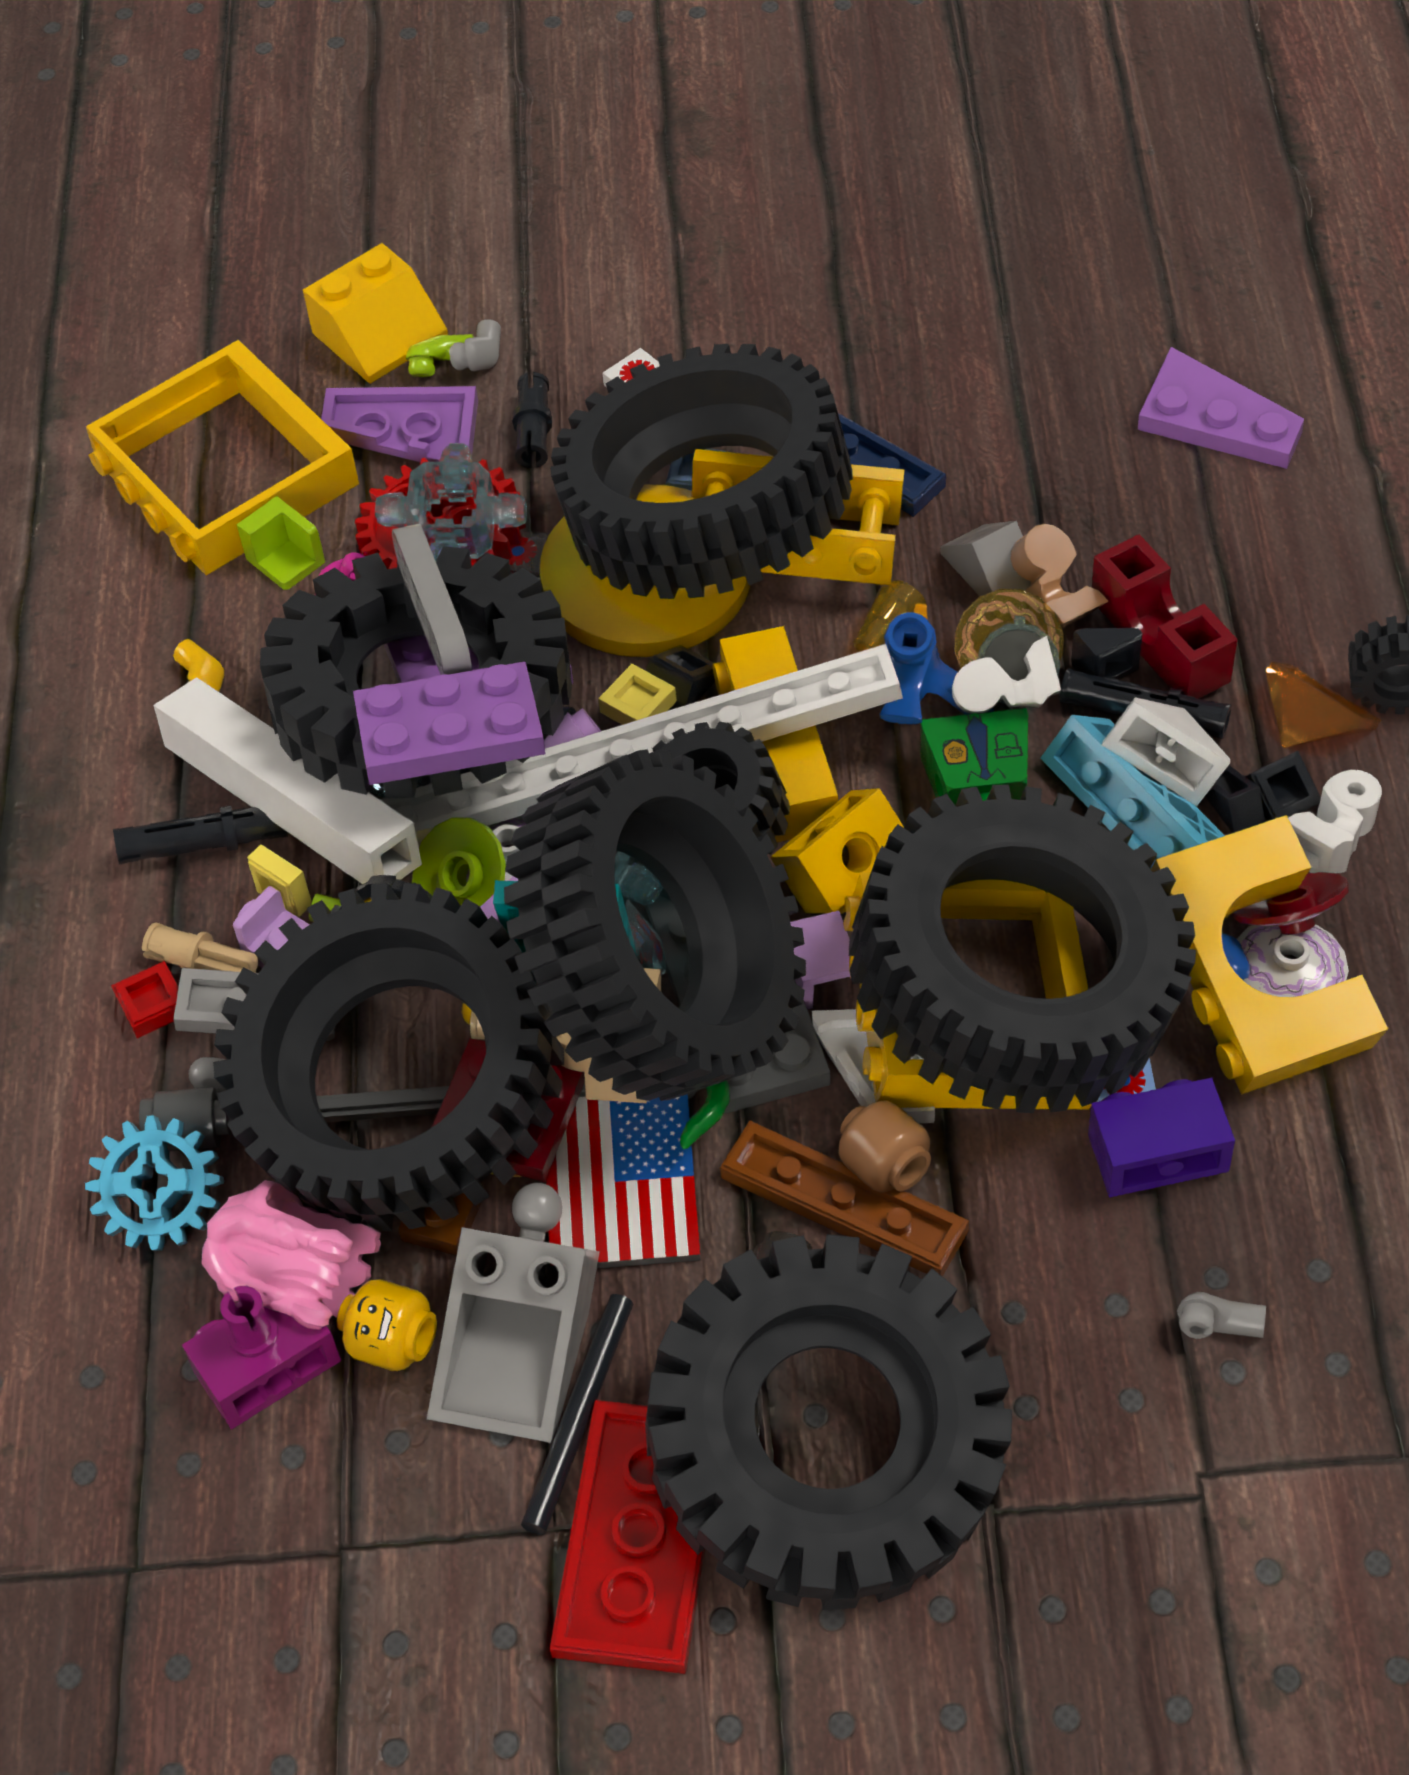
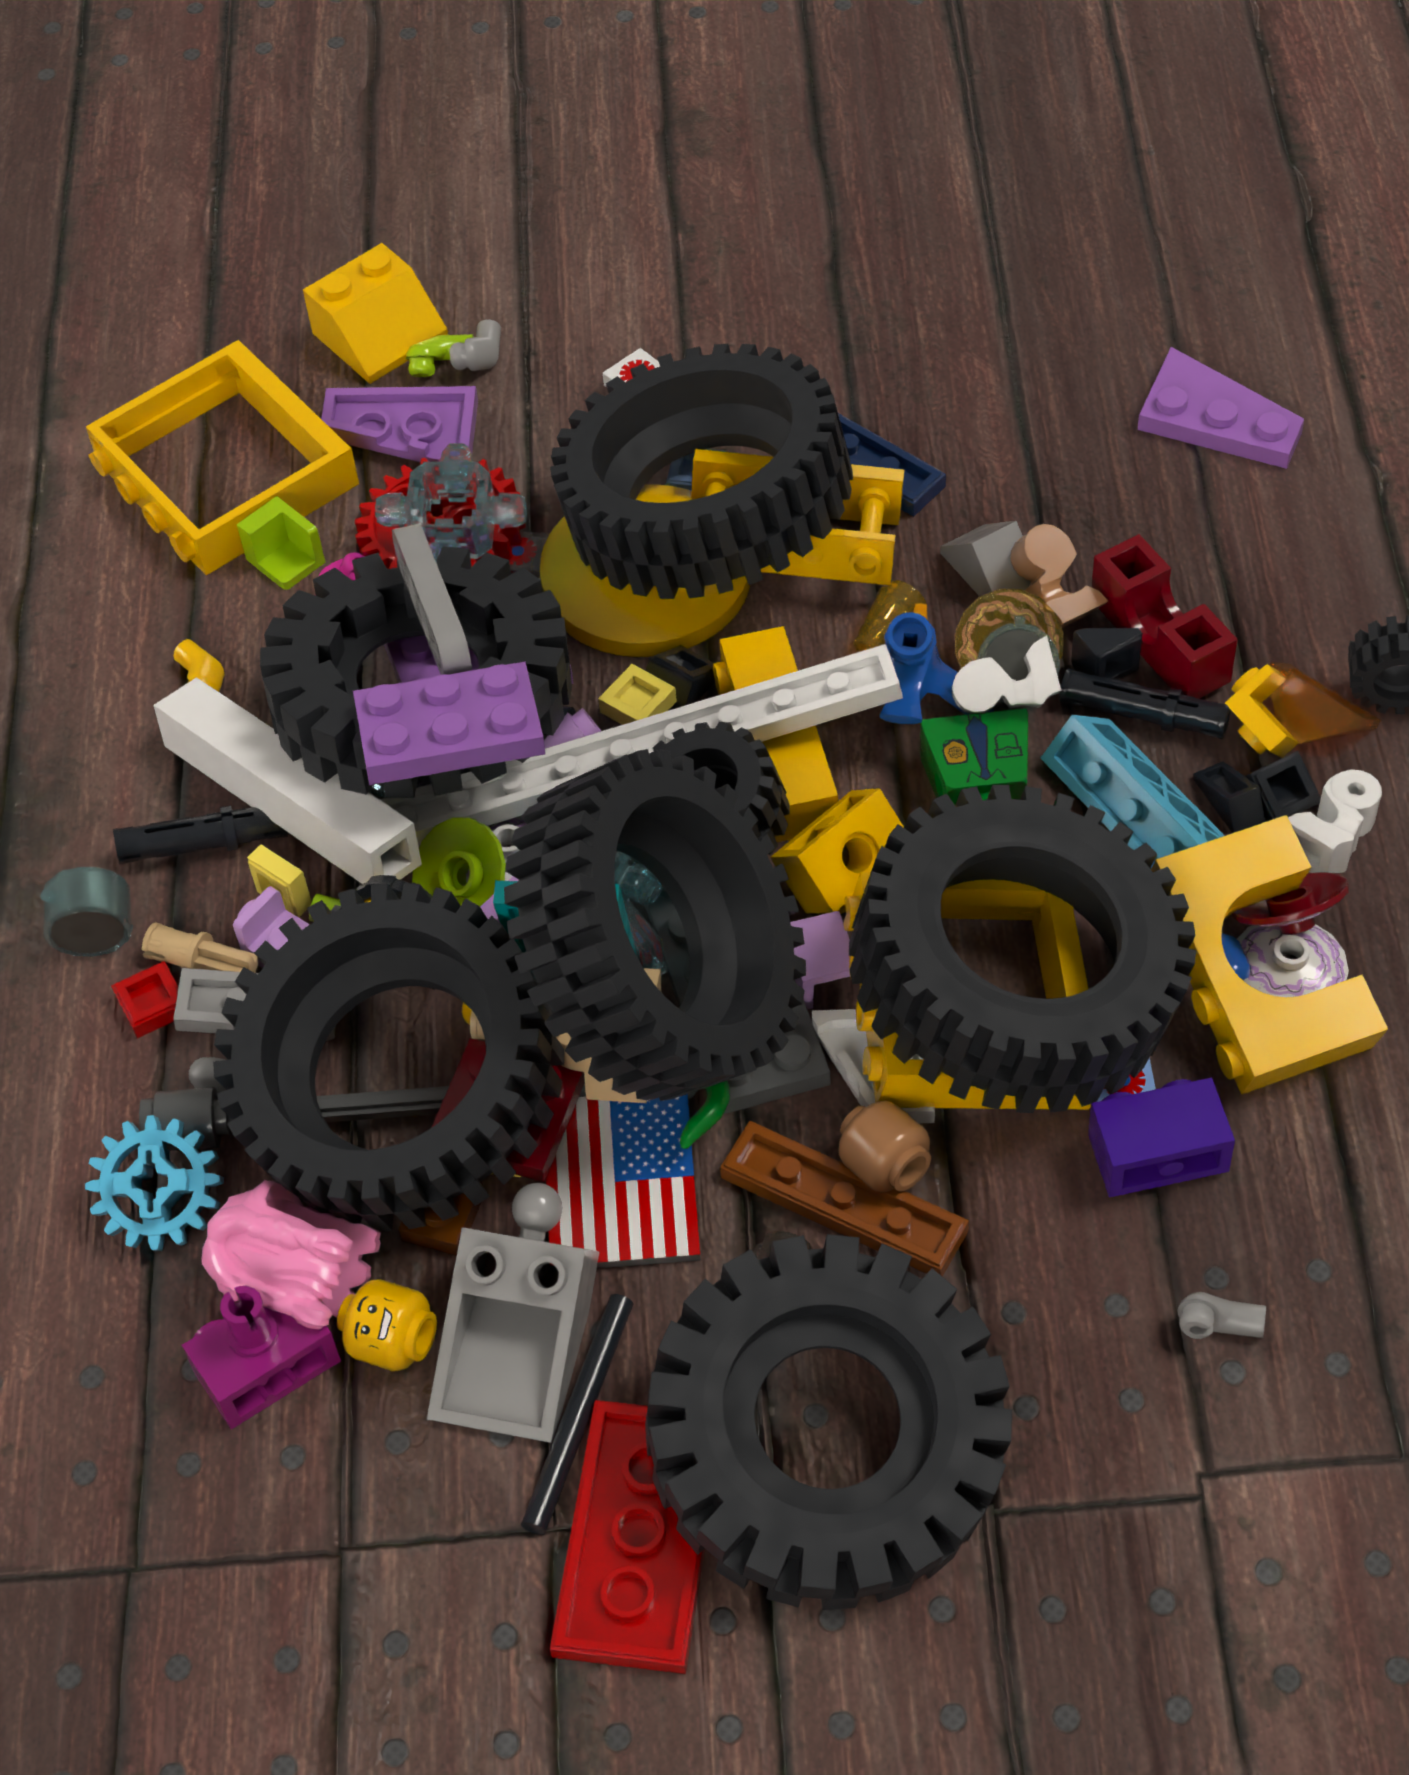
(86, 911): none -> clear light blue piece
(532, 420): black pin -> none
(1168, 748): white slope -> none
(1260, 726): none -> yellow bracket

